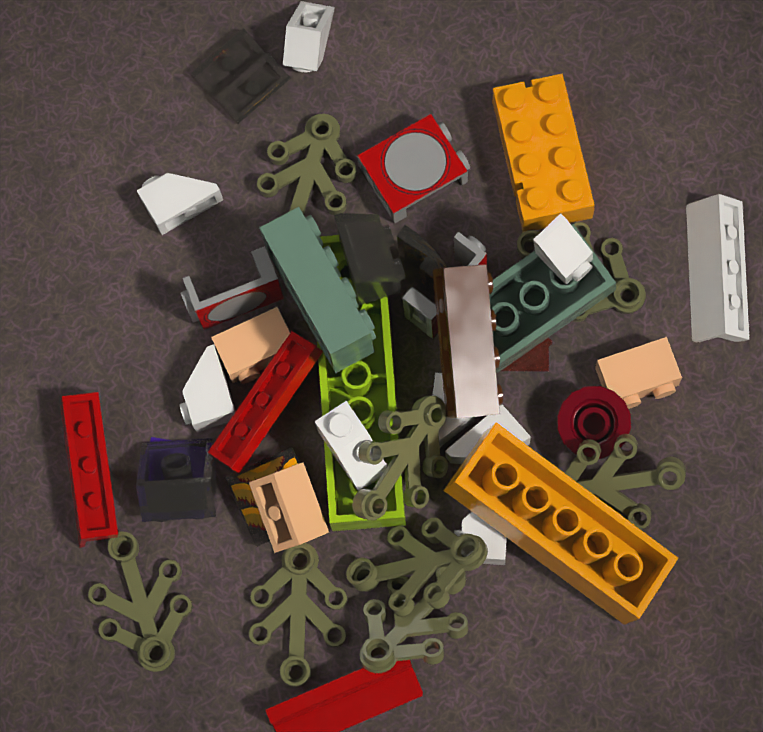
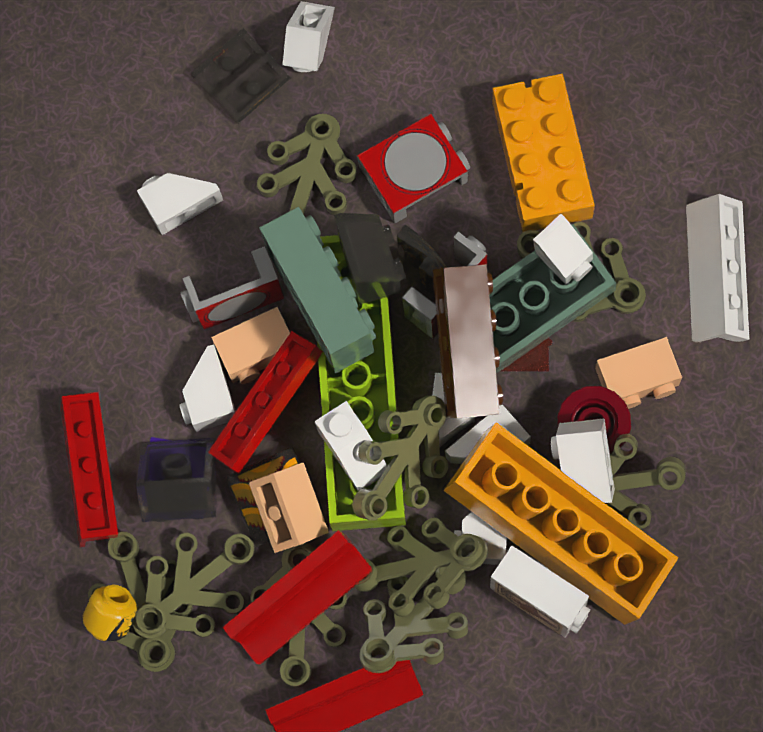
(110, 613): none -> yellow head
(187, 590): none -> olive plant
(298, 597): none -> red panel
(540, 592): none -> white brick
(585, 456): none -> white slope

